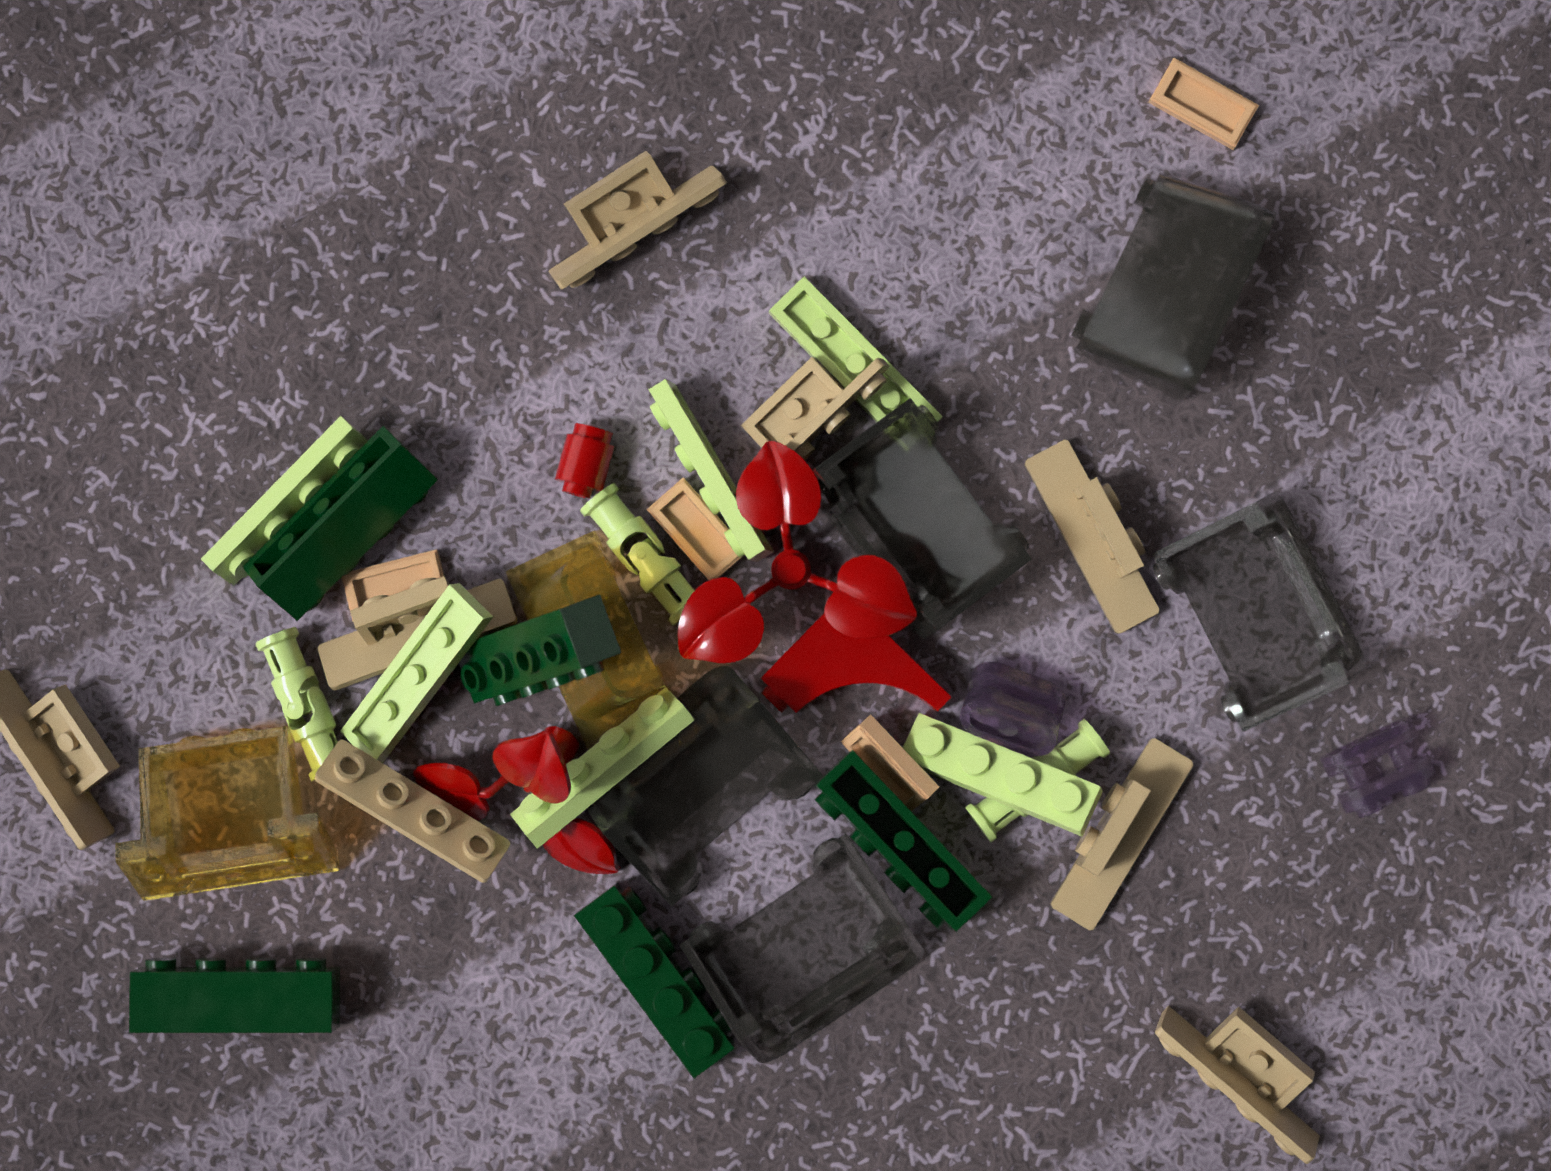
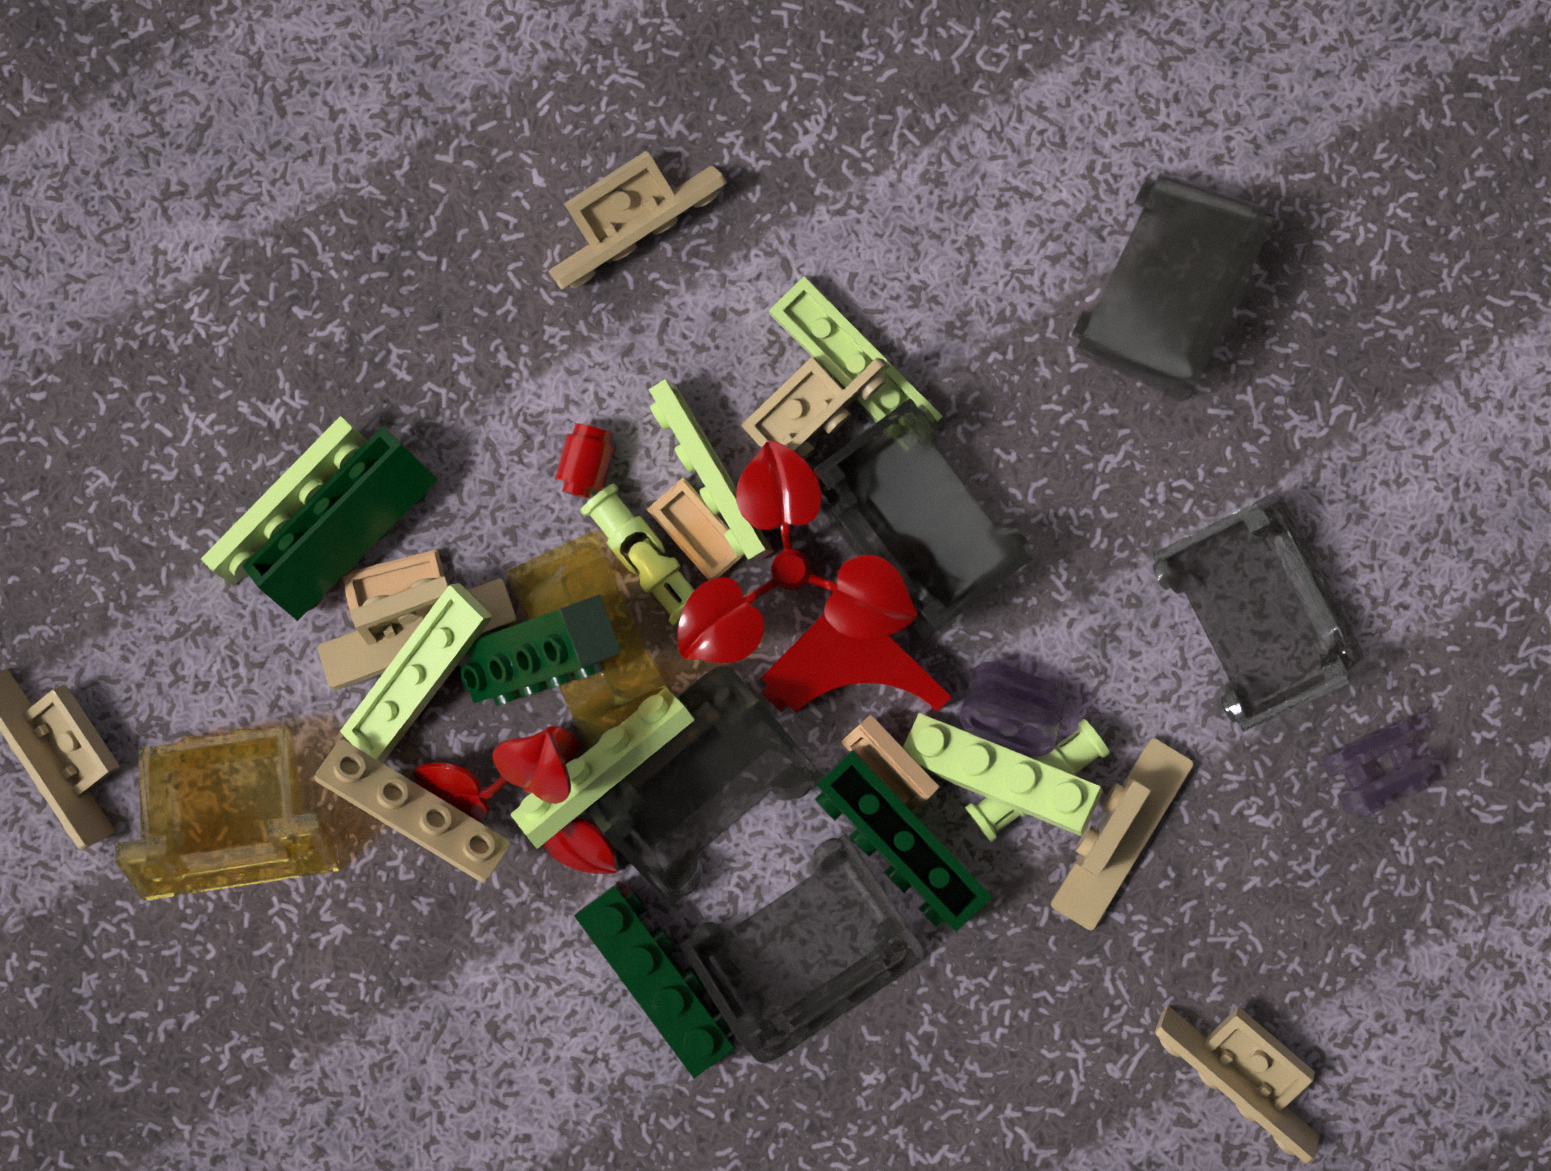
(234, 998): dark green brick -> none
(291, 679): yellowish green piece -> none
(1094, 535): tan bracket -> none
(1203, 103): light nougat tile -> none

